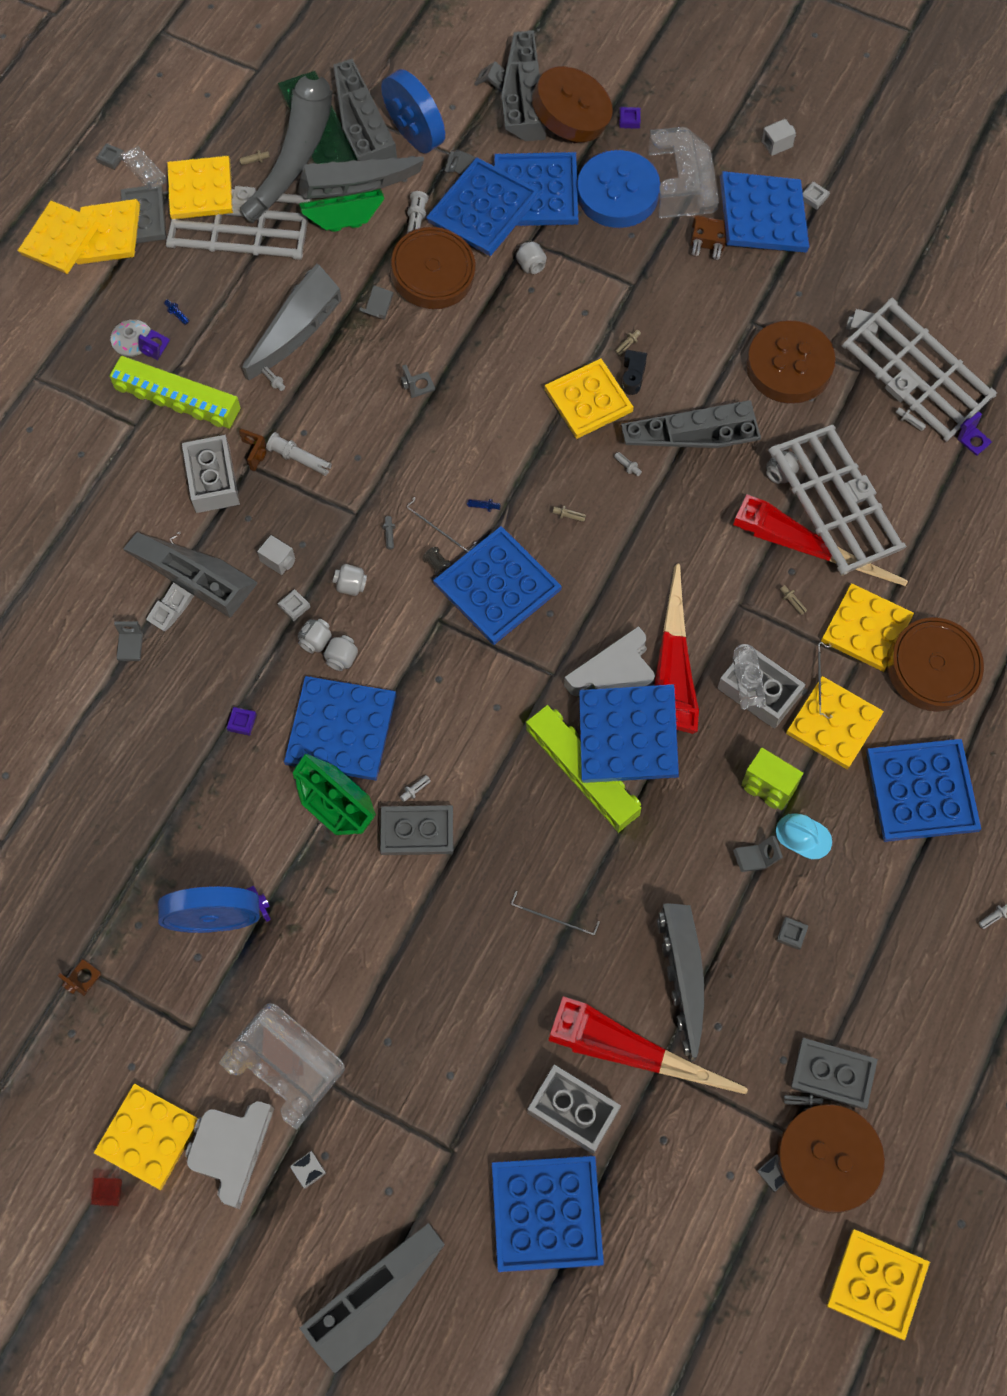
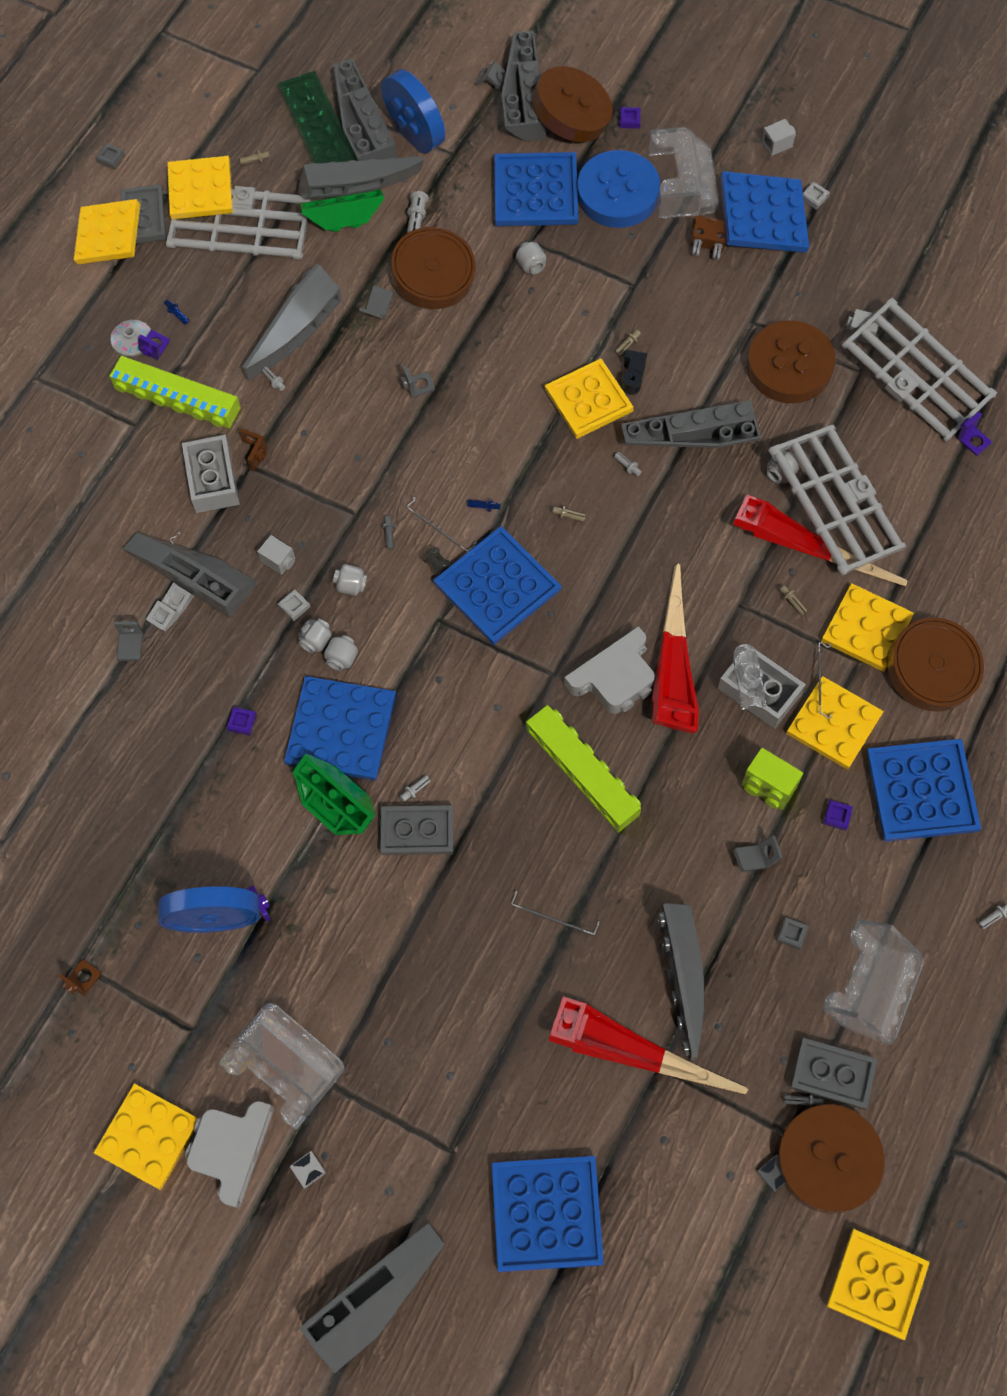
(59, 237): yellow plate -> none
(106, 1192): clear red plate -> none
(143, 168): clear tile -> none
(289, 450): light grey pin -> none
(307, 123): dark grey animal -> none
(461, 161): dark grey bracket -> none
(484, 206): blue plate -> none
(573, 1109): light grey brick -> none
(628, 733): blue plate -> none
(804, 836): medium azure piece -> none
(837, 815): none -> dark purple tile
(879, 984): none -> clear windscreen
(911, 419): light grey piece -> none

